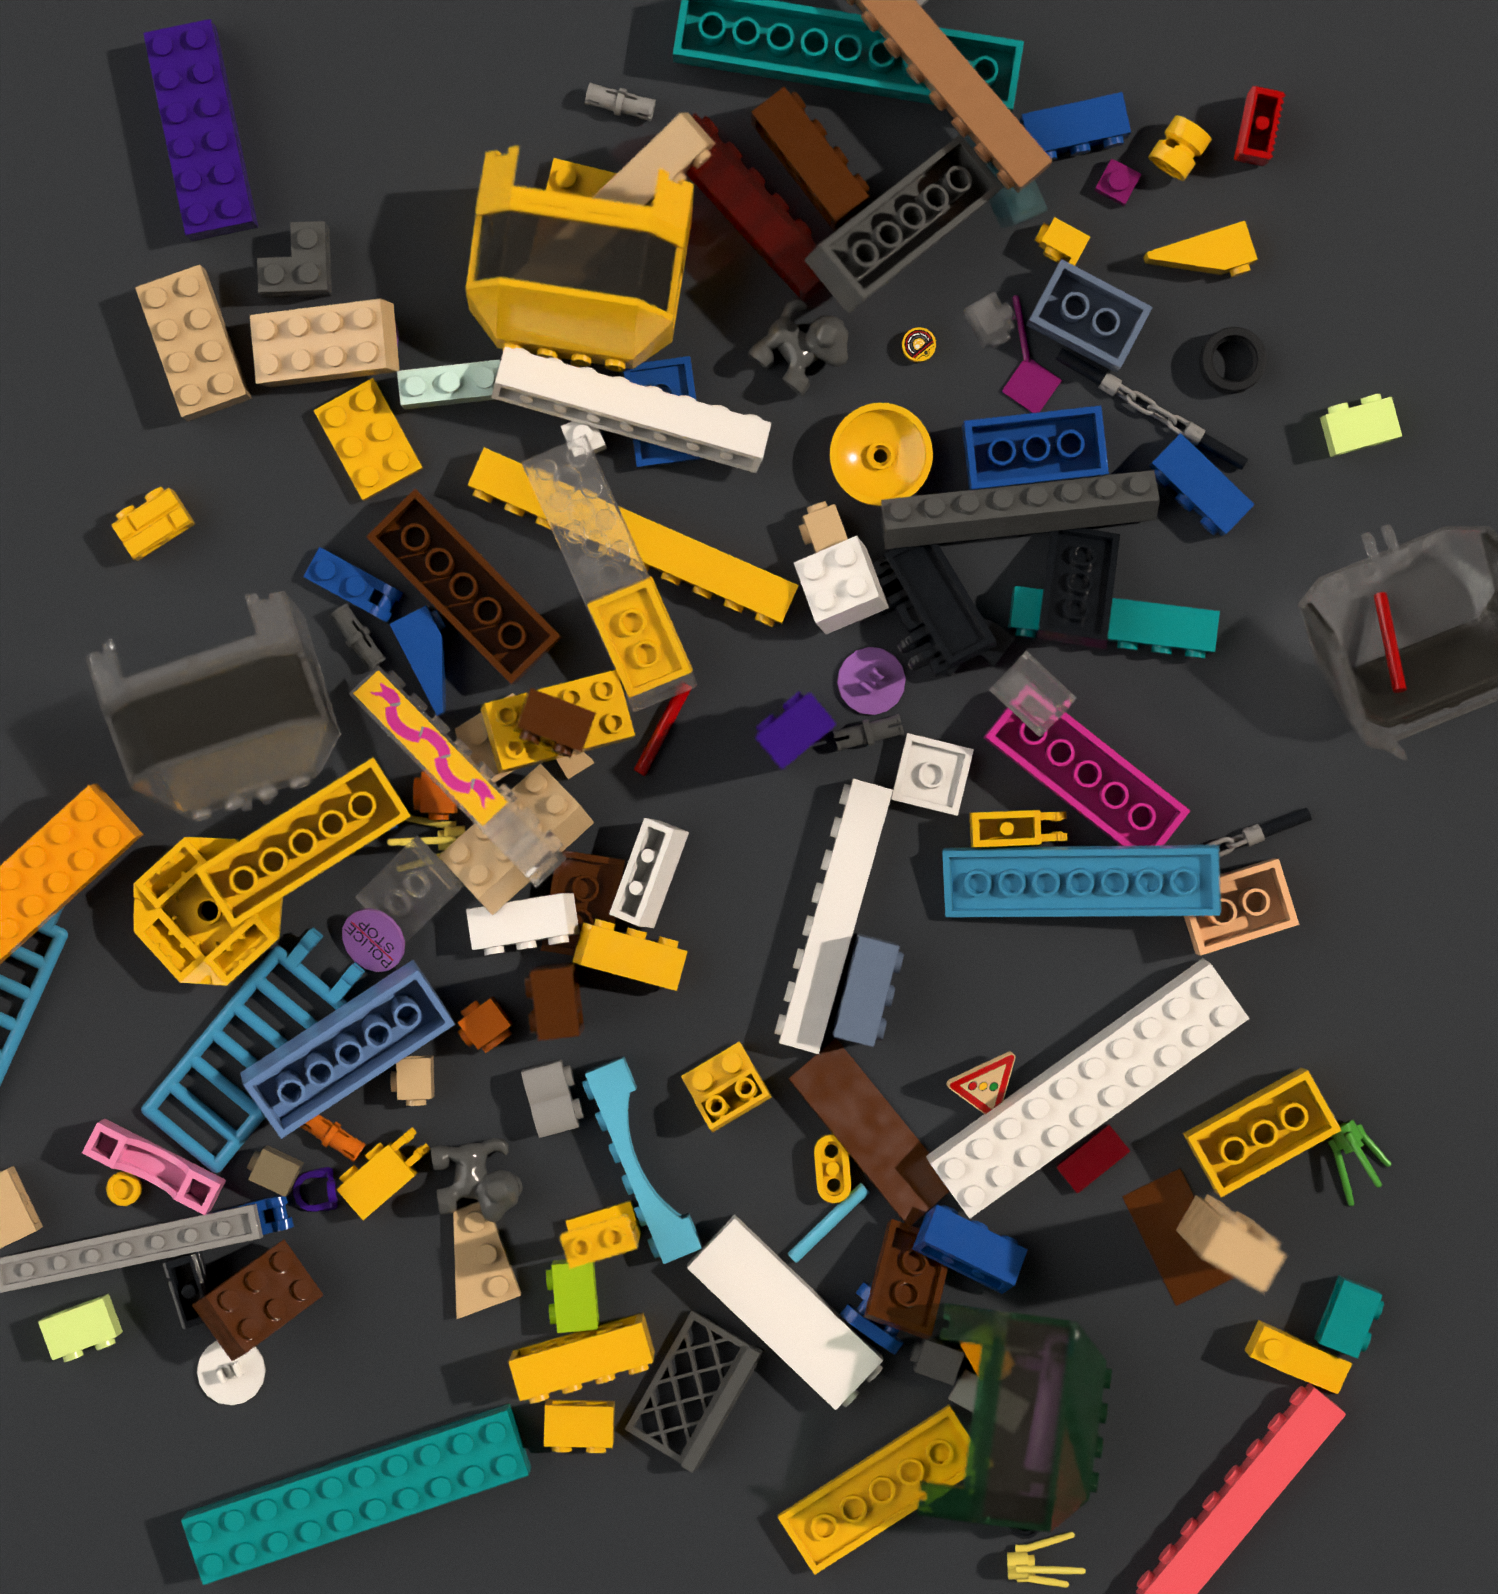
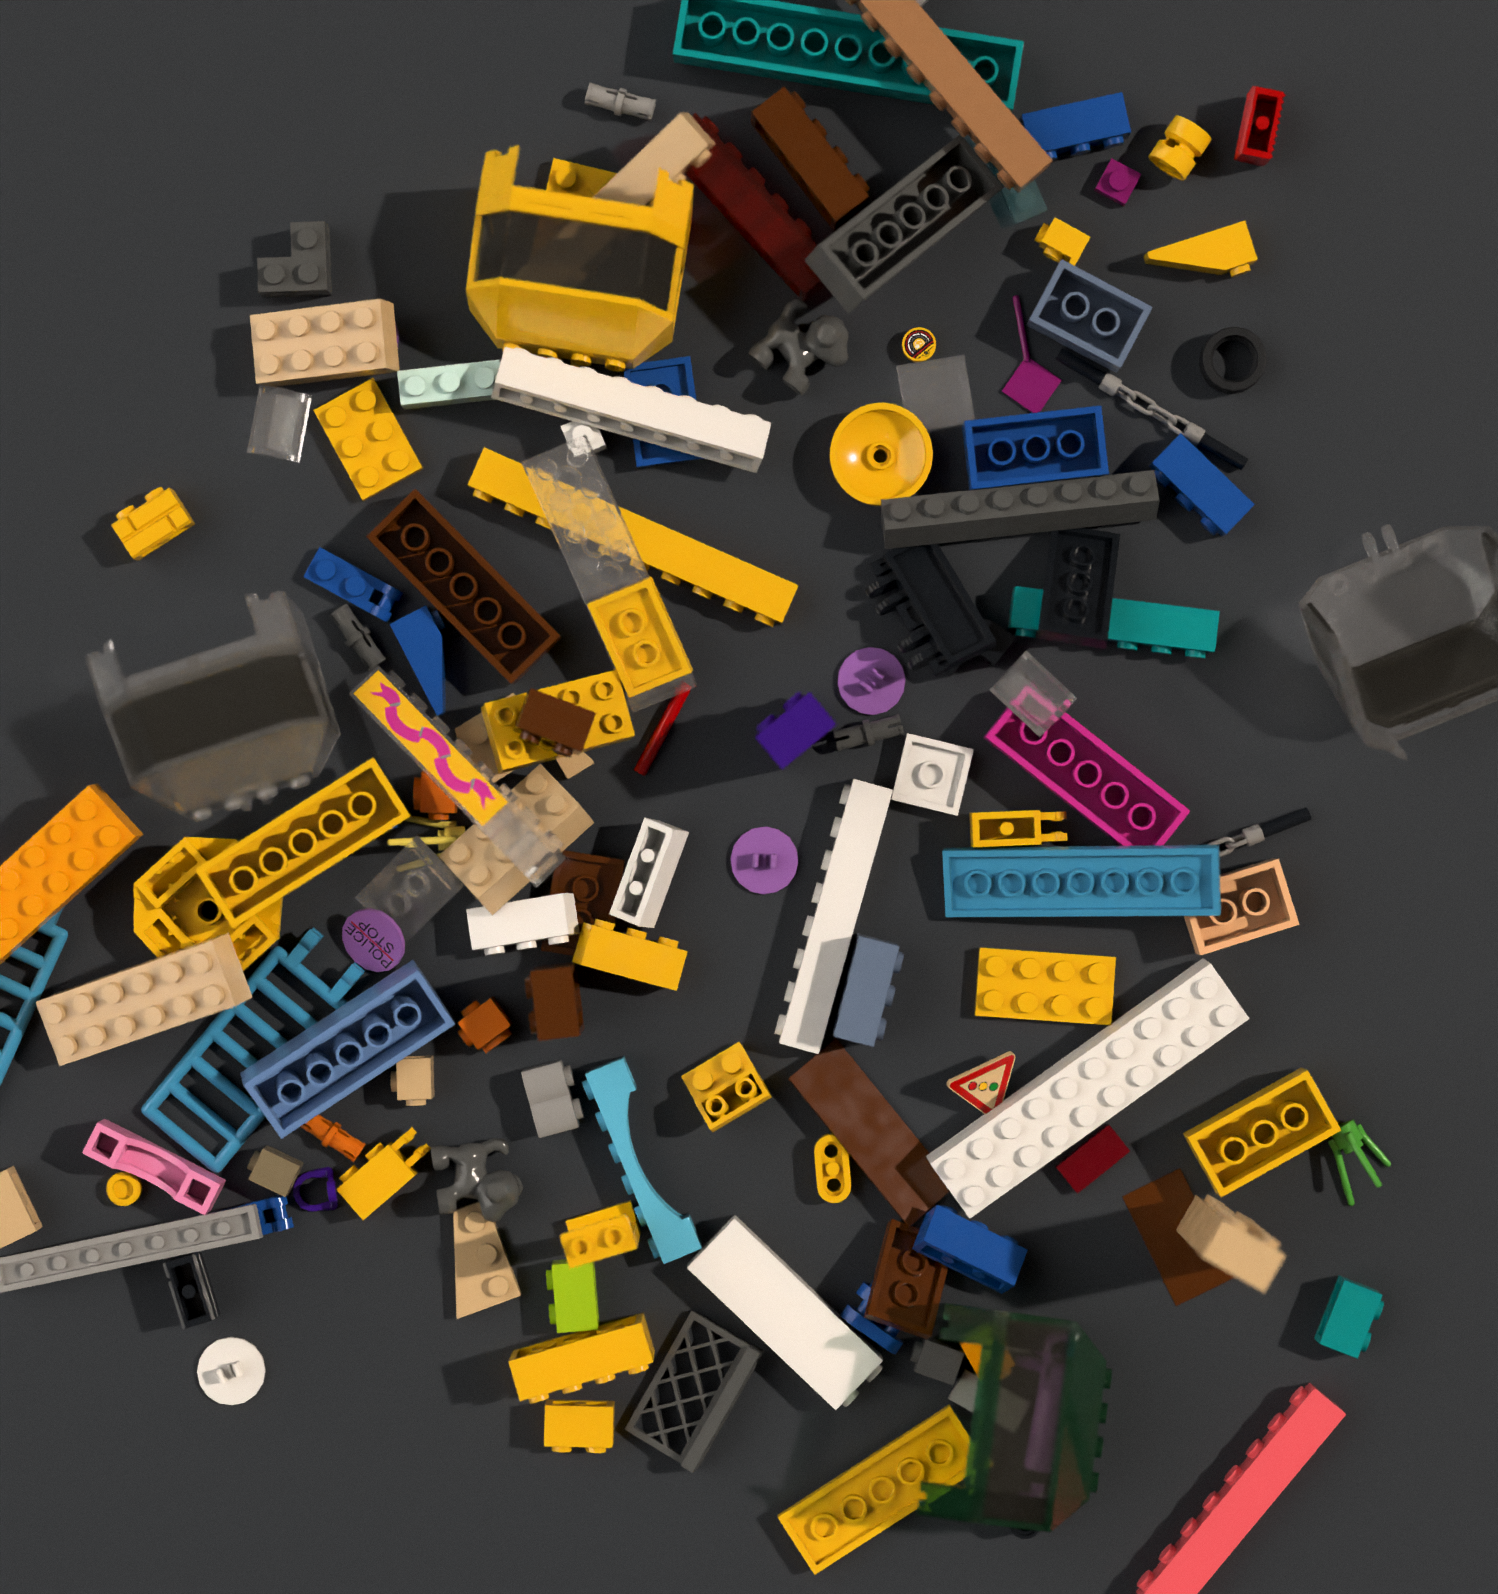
(81, 1328): yellowish green brick -> none
(144, 999): none -> tan brick
(193, 343): tan brick -> none
(200, 130): dark purple brick -> none
(257, 1300): reddish brown brick -> none
(279, 423): none -> clear brick
(356, 1494): teal brick -> none
(764, 860): none -> medium lavender piece
(822, 527): tan brick -> none
(828, 1223): medium azure bar -> none
(841, 585): white brick -> none
(937, 391): none -> clear tile
(990, 320): clear brick -> none
(1023, 1568): light yellow plant -> none
(1045, 986): none -> yellow plate
(1297, 1357): yellow slope -> none
(1361, 425): yellowish green brick -> none
(1390, 642): red bar -> none

